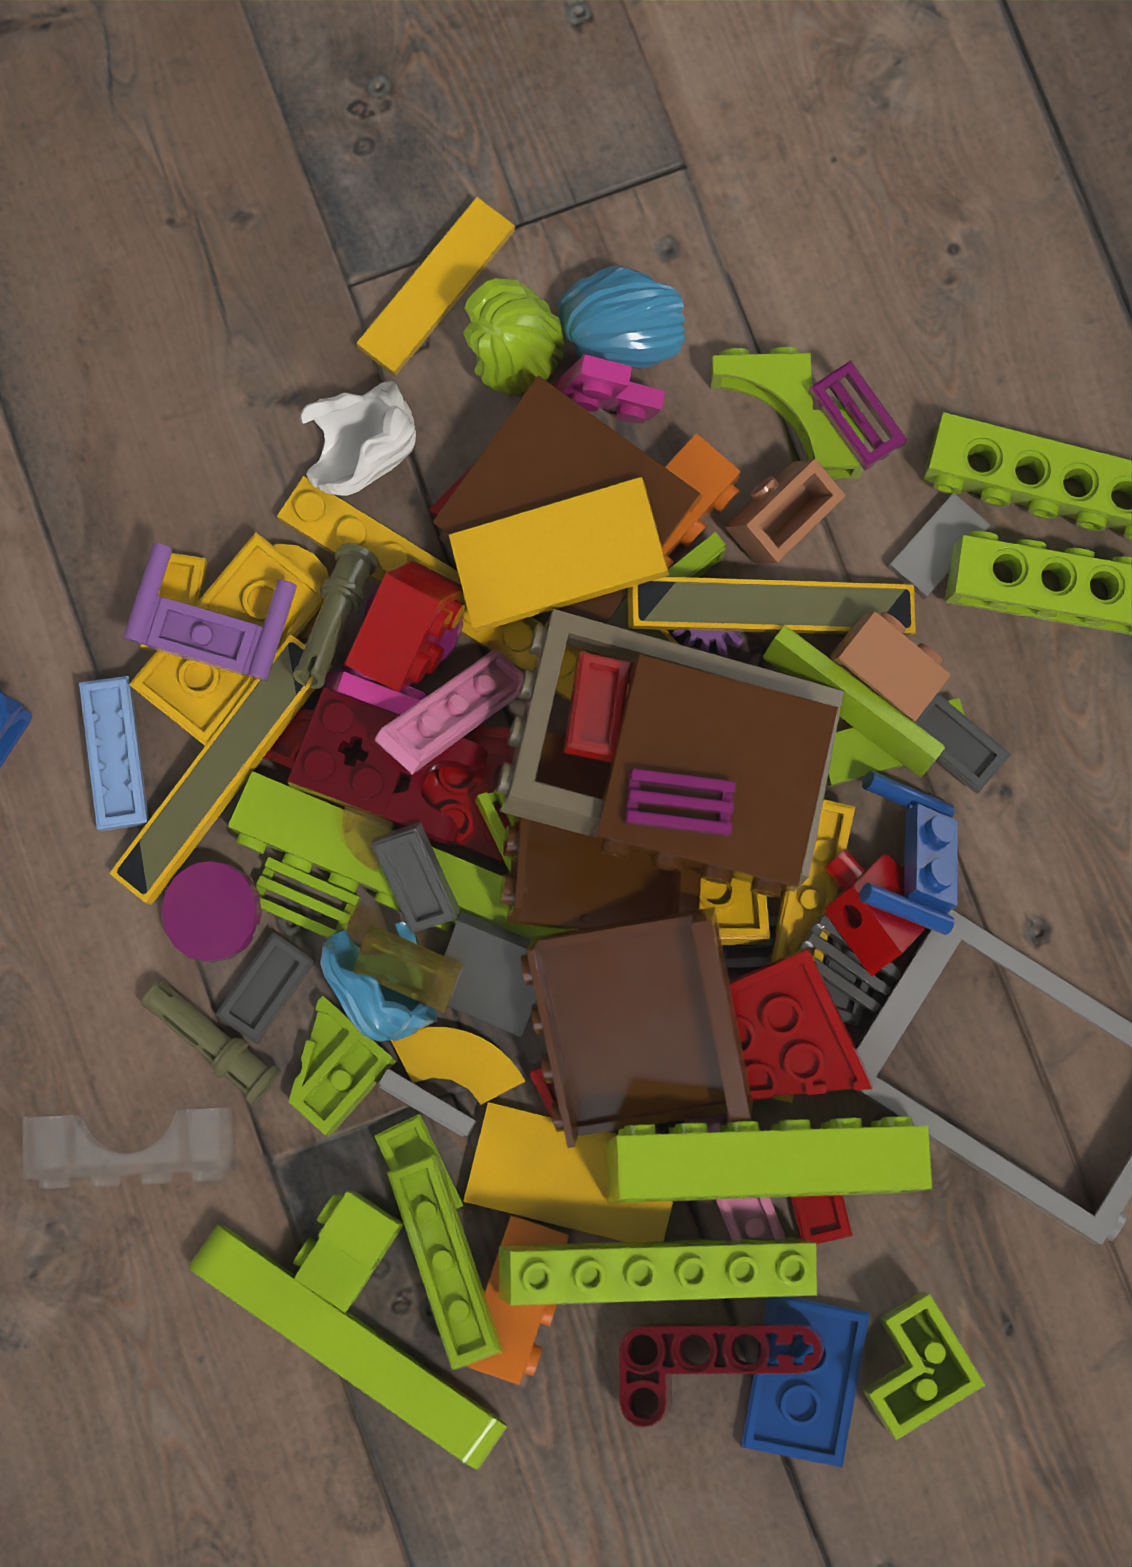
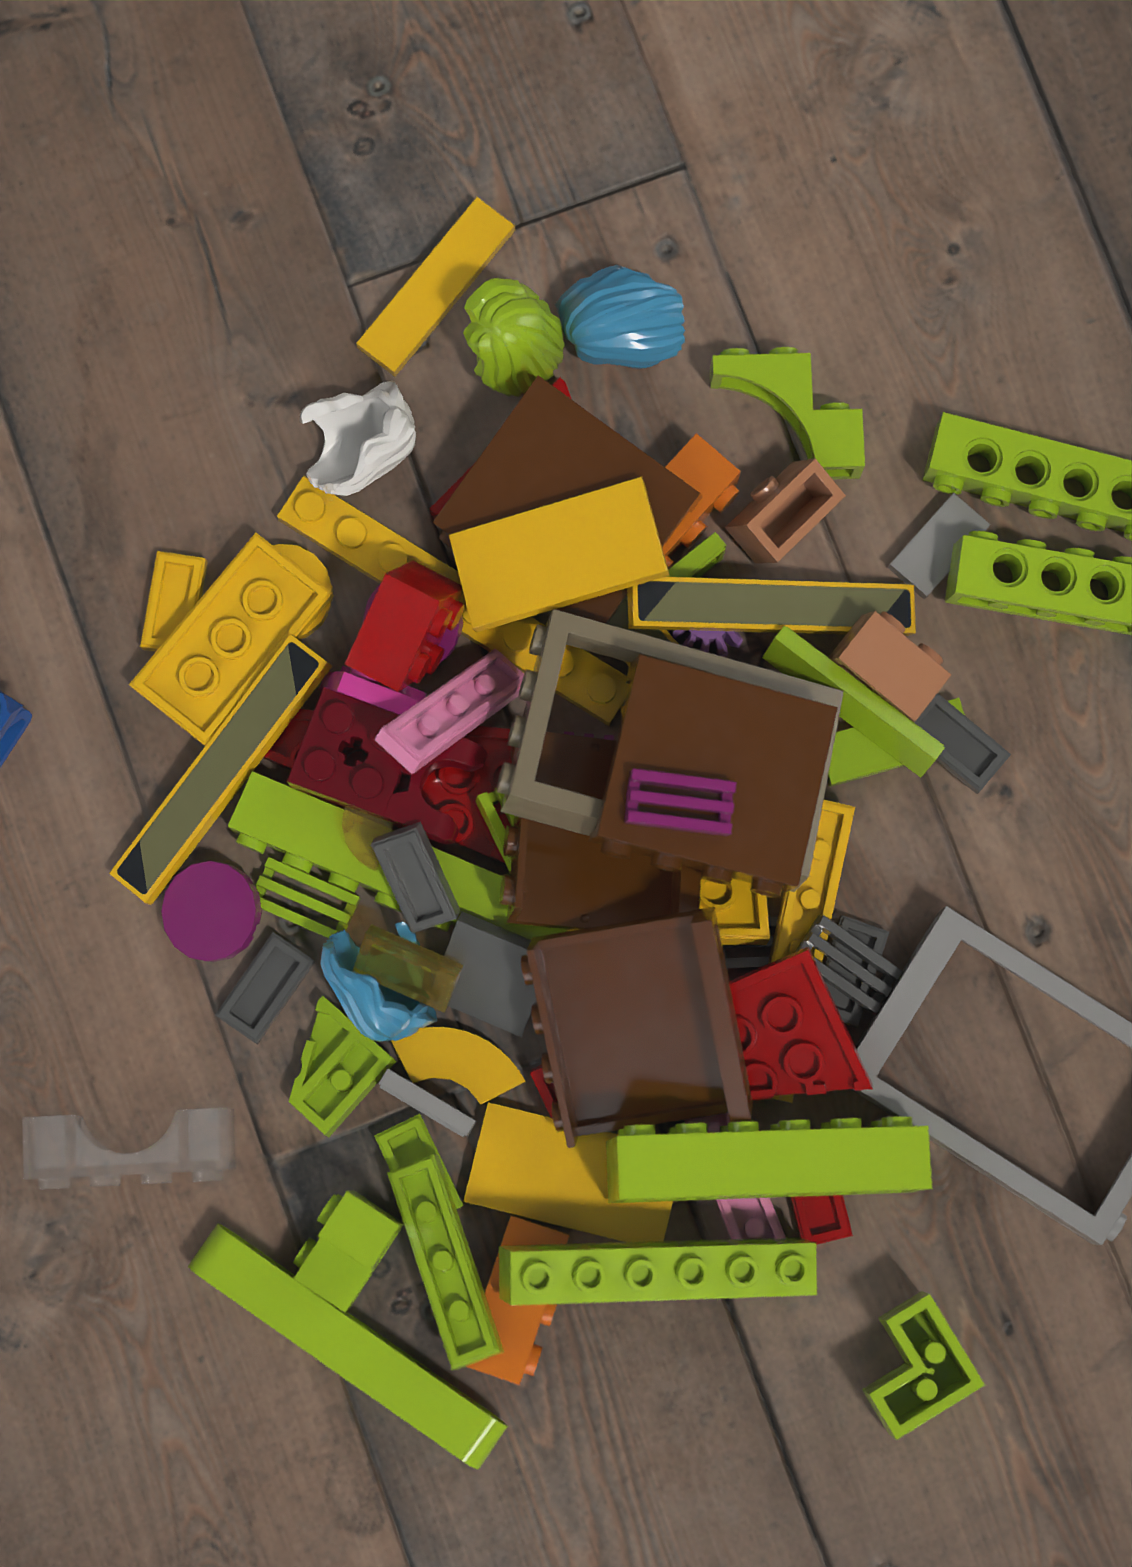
(114, 753): light blue plate -> none
(203, 633): medium lavender plate -> none
(227, 1055): olive pin -> none
(341, 596): olive pin -> none
(596, 706): red tile -> none
(606, 385): dark pink plate -> none
(721, 1358): dark red beam -> none
(809, 1411): blue tile -> none
(841, 425): magenta tile -> none
(869, 932): red torso -> none
(929, 858): blue plate -> none

